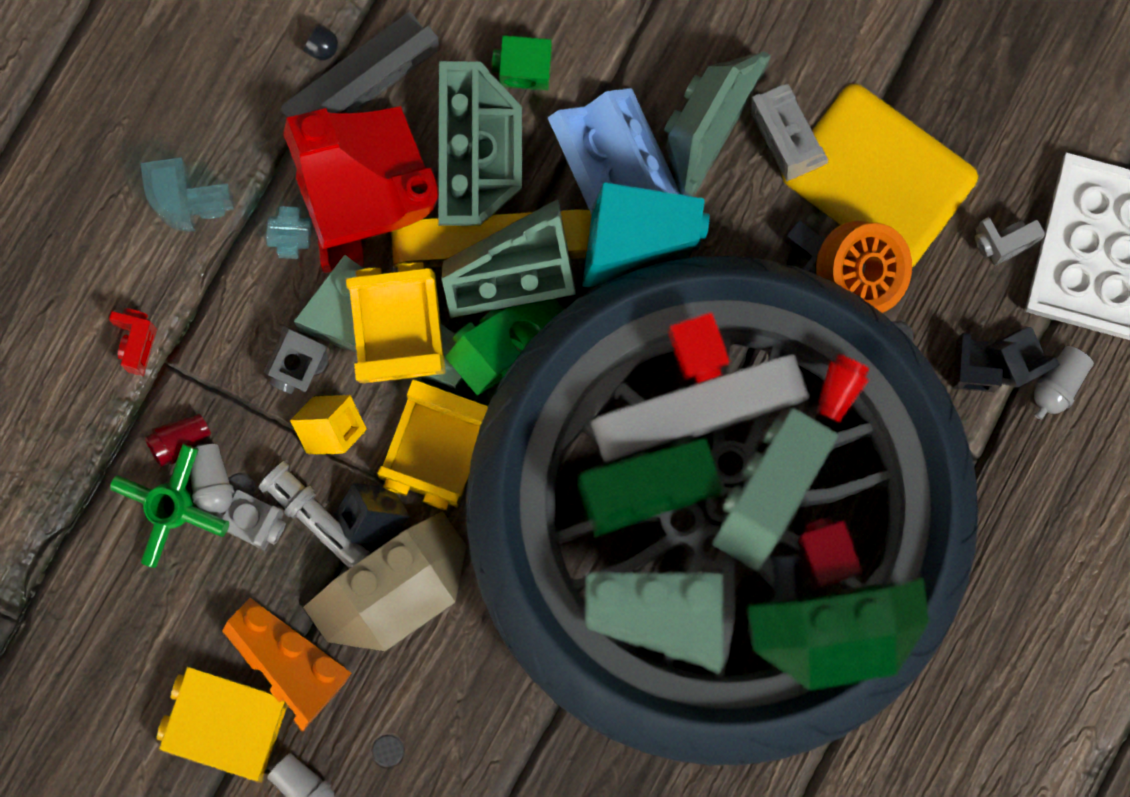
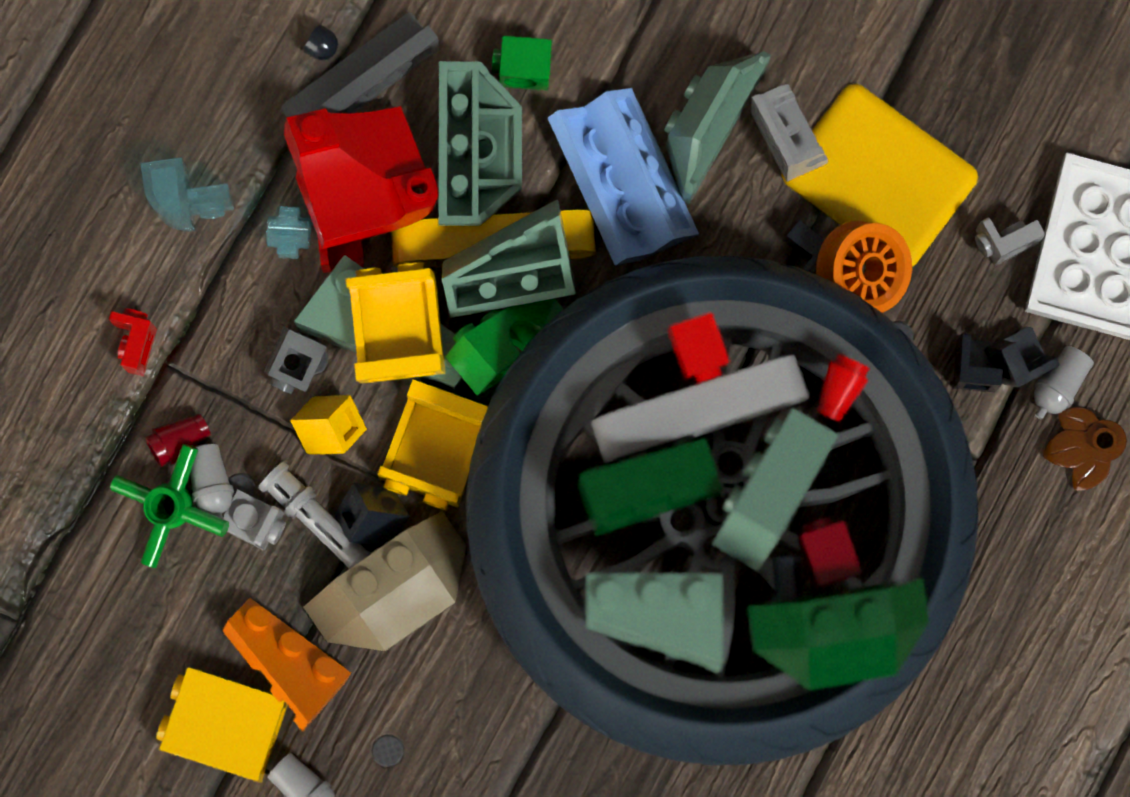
(639, 230): teal slope -> none
(1079, 448): none -> reddish brown plate

